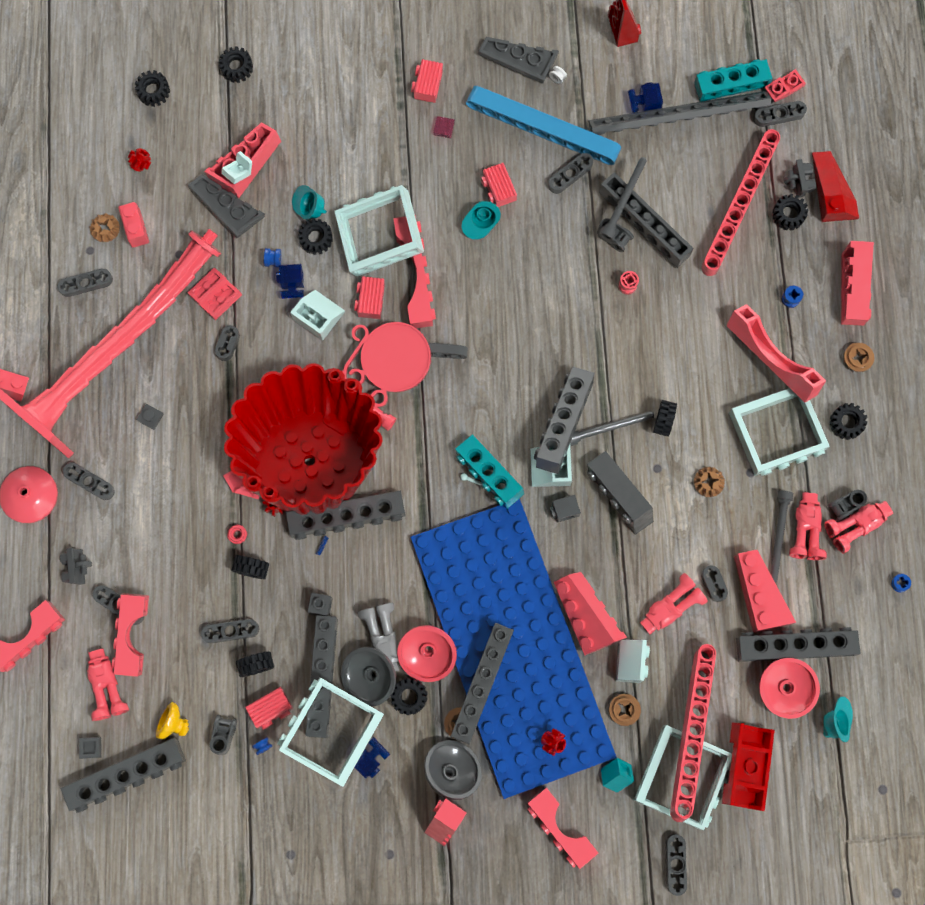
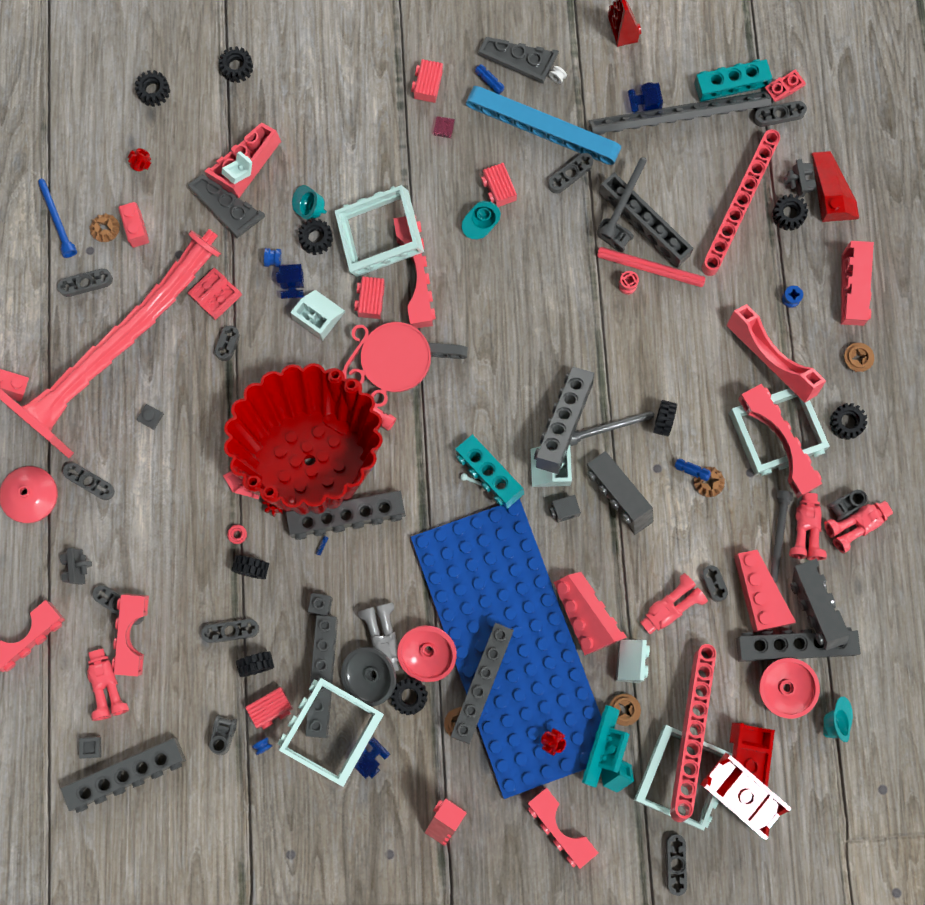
(67, 248): none -> blue piece
(171, 722): yellow hair -> none
(460, 764): dark grey dish -> none
(489, 79): none -> blue axle
(607, 748): none -> teal bracket
(651, 267): none -> coral axle
(693, 469): none -> blue axle
(744, 795): none -> piece
(759, 405): none -> coral arch
(819, 605): none -> dark grey wedge
(897, 587): blue bush -> none

